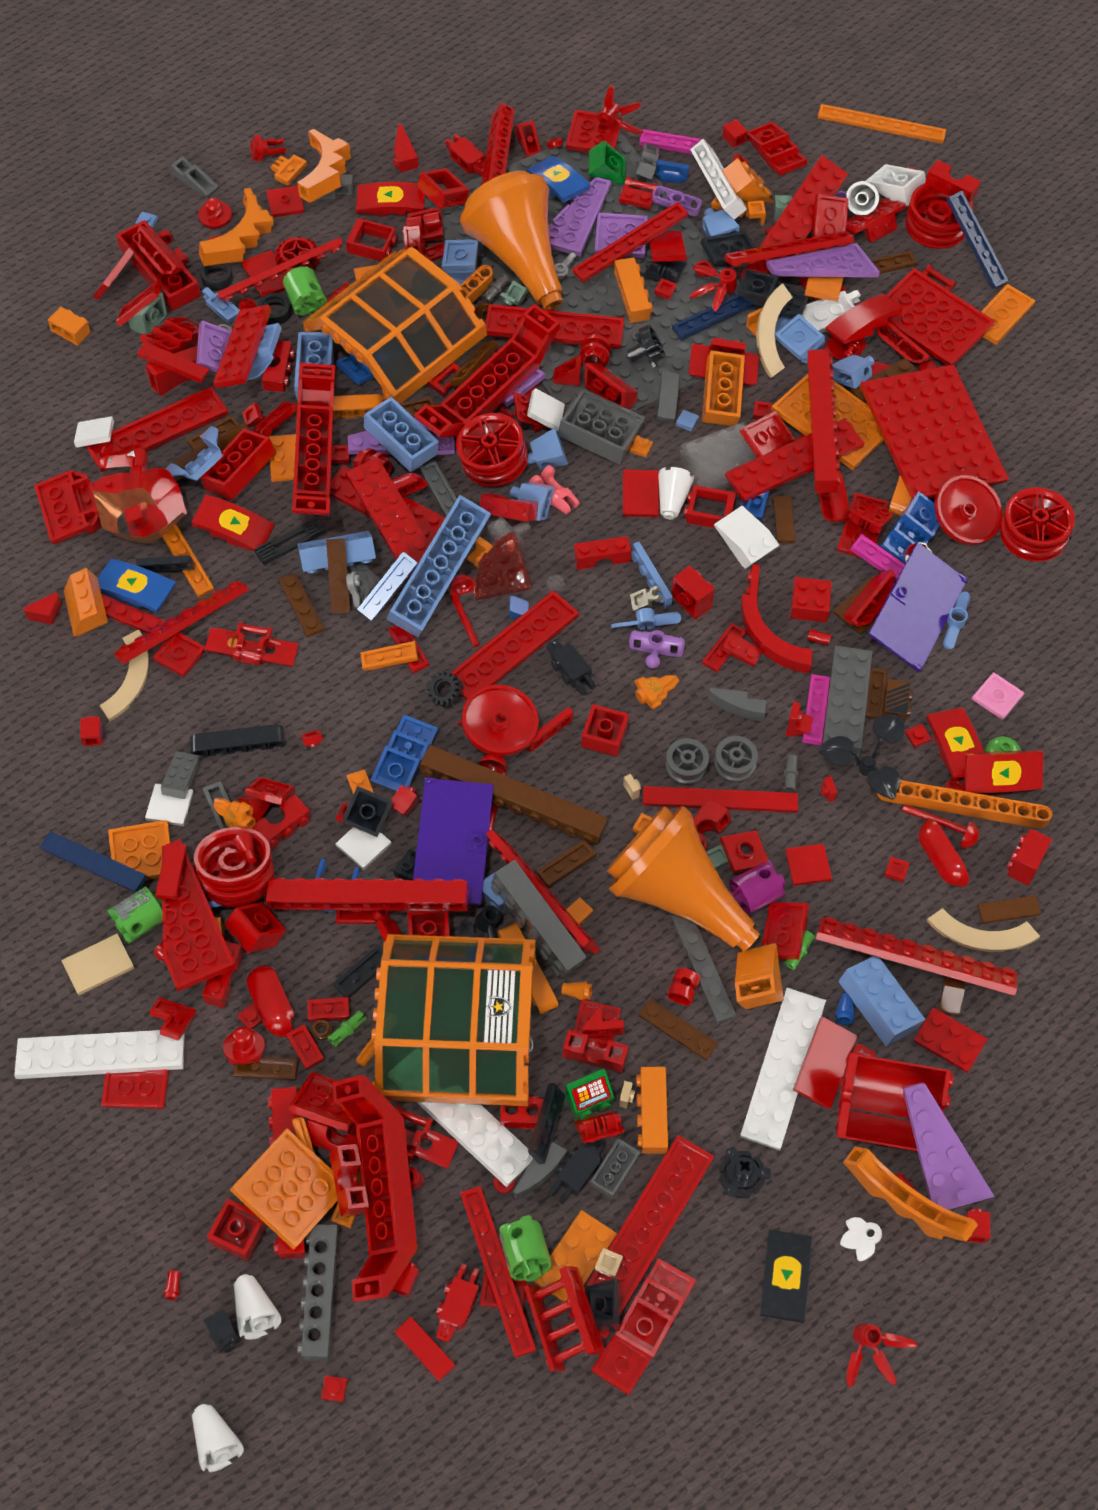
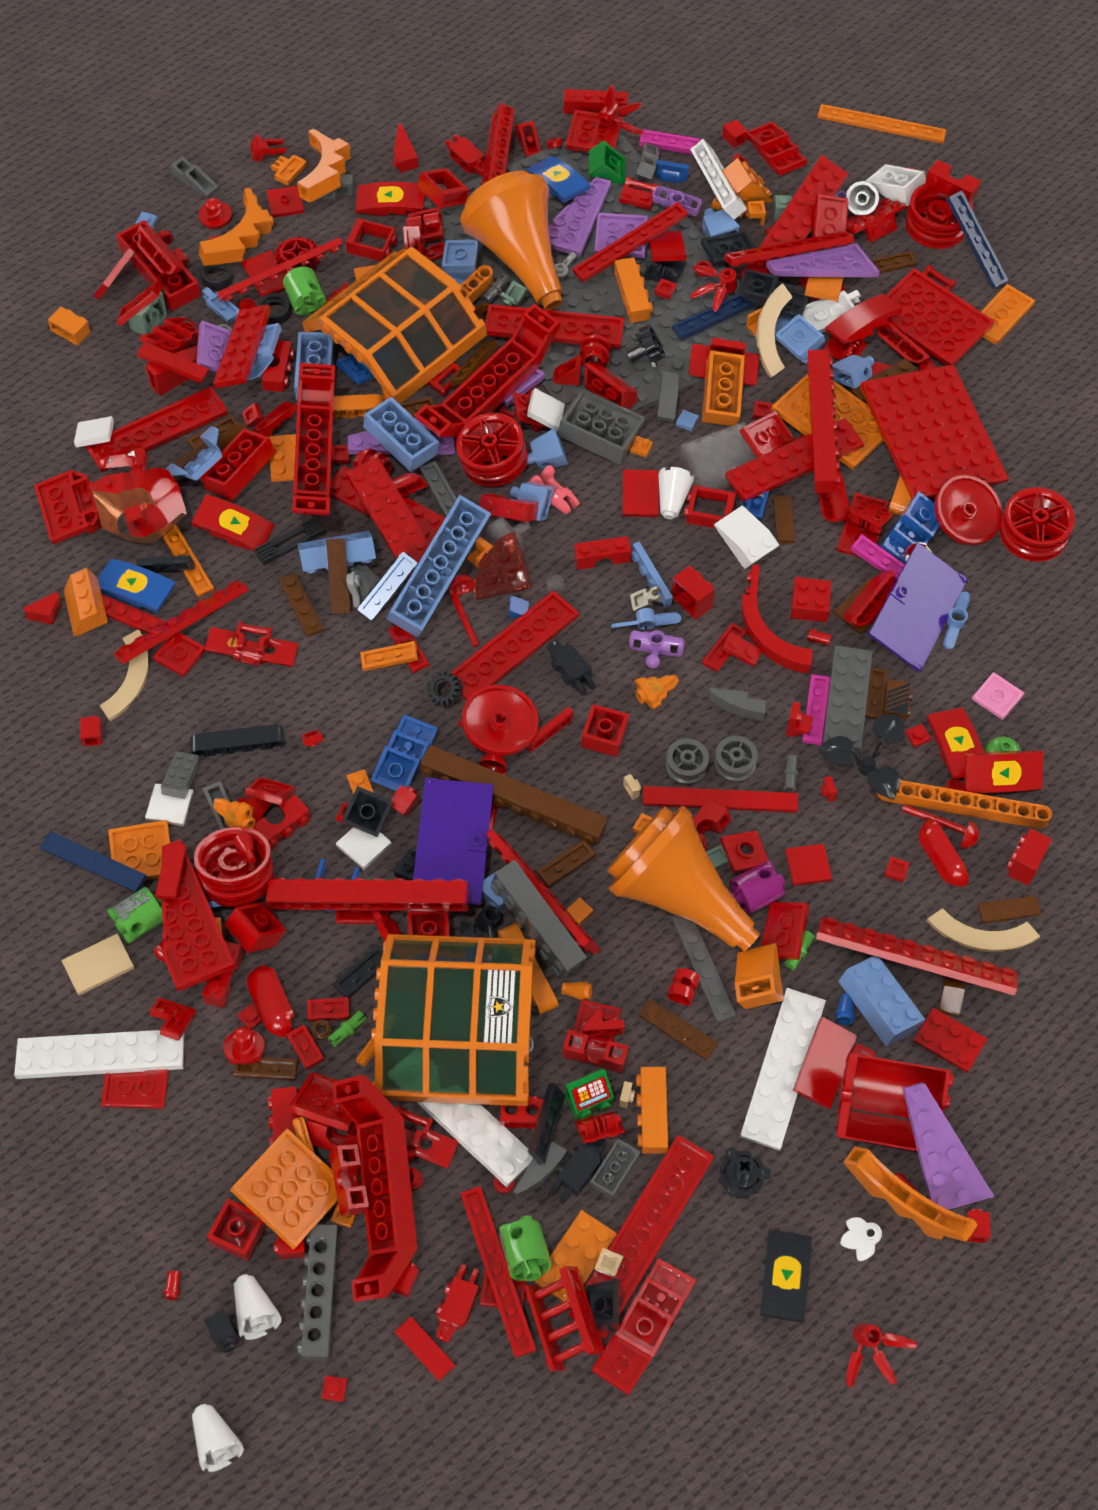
(590, 100): none -> red brick

